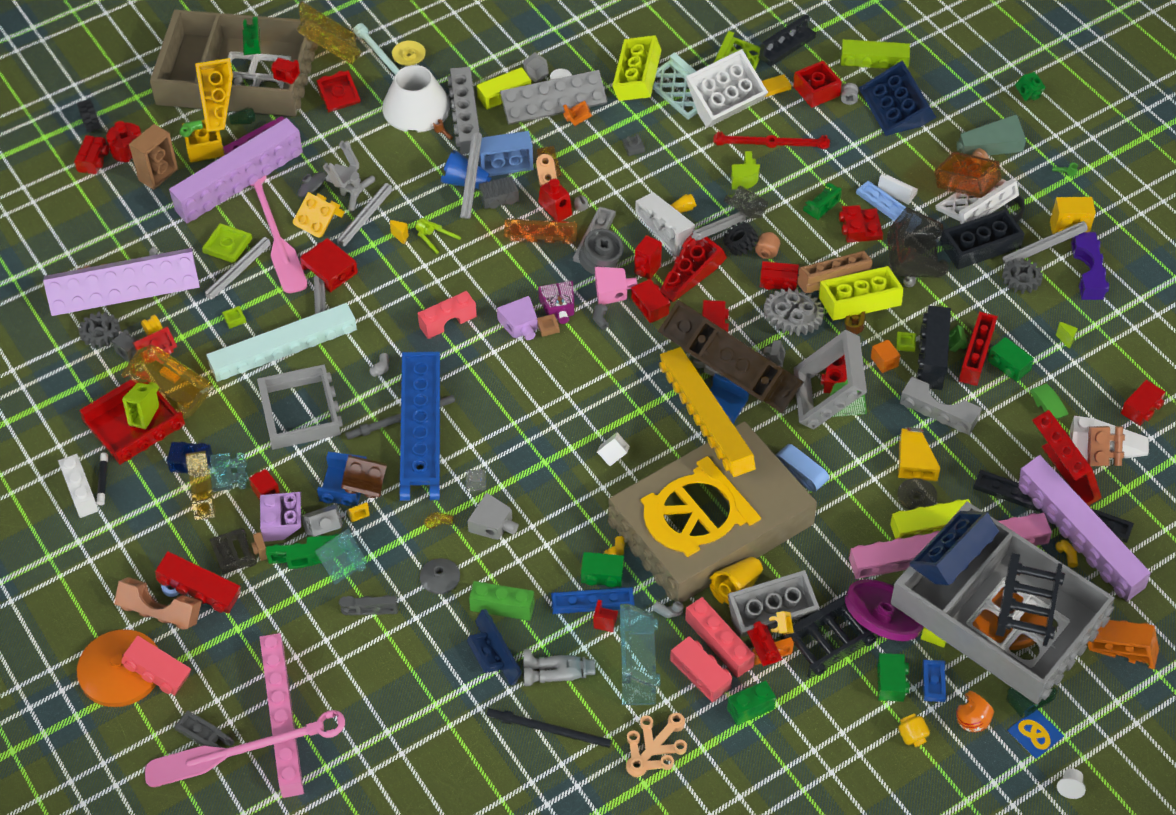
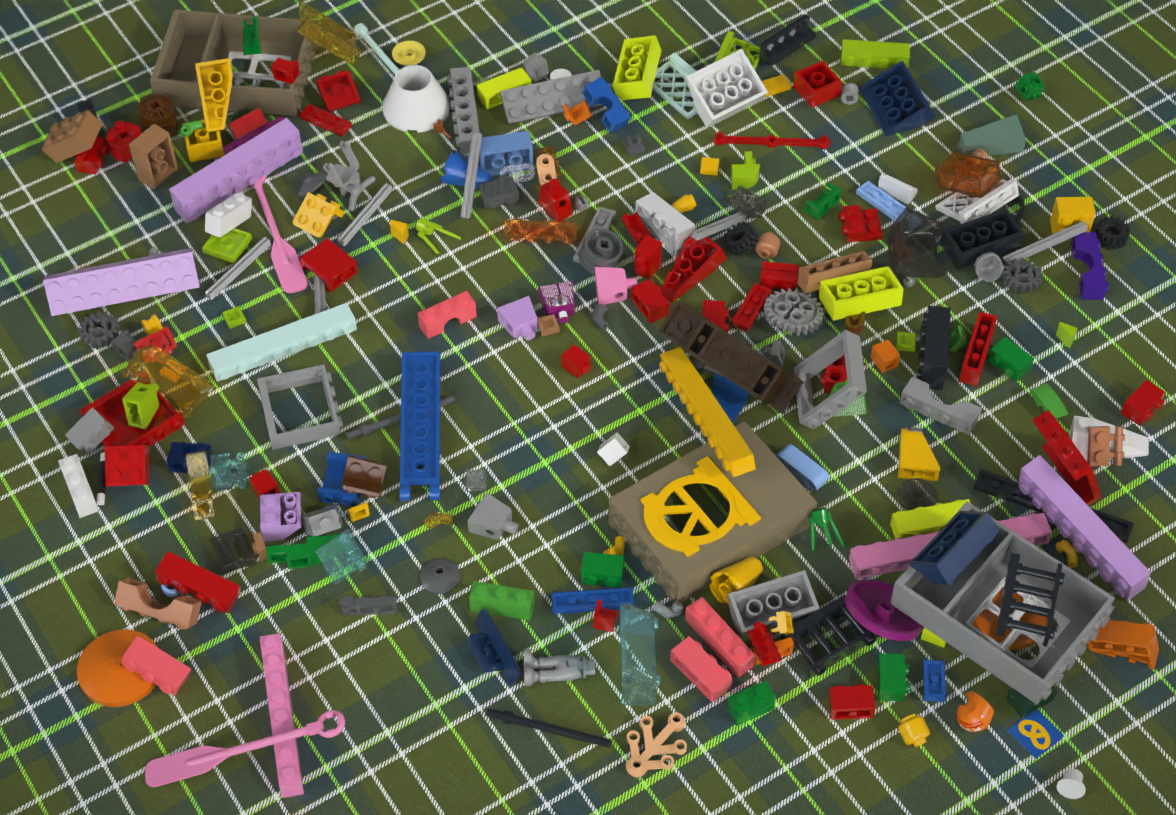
(71, 136): none -> medium nougat brick
(89, 431): none -> light grey brick
(127, 465): none -> red piece
(160, 111): none -> reddish brown wheel
(201, 731): dark grey hinge -> none
(228, 215): none -> white brick
(247, 123): none -> red brick
(325, 120): none -> red tile
(380, 367): light grey arm -> none
(516, 172): none -> clear plate
(576, 361): none -> red brick
(600, 93): none -> blue arch
(635, 227): none -> red hinge
(709, 166): none -> yellow tile
(751, 307): none -> red plate
(821, 518): none -> green plant
(851, 702): none -> red brick
(988, 267): none -> light grey hair
(1071, 170): bright green hand -> none
(1115, 226): none -> black tyre

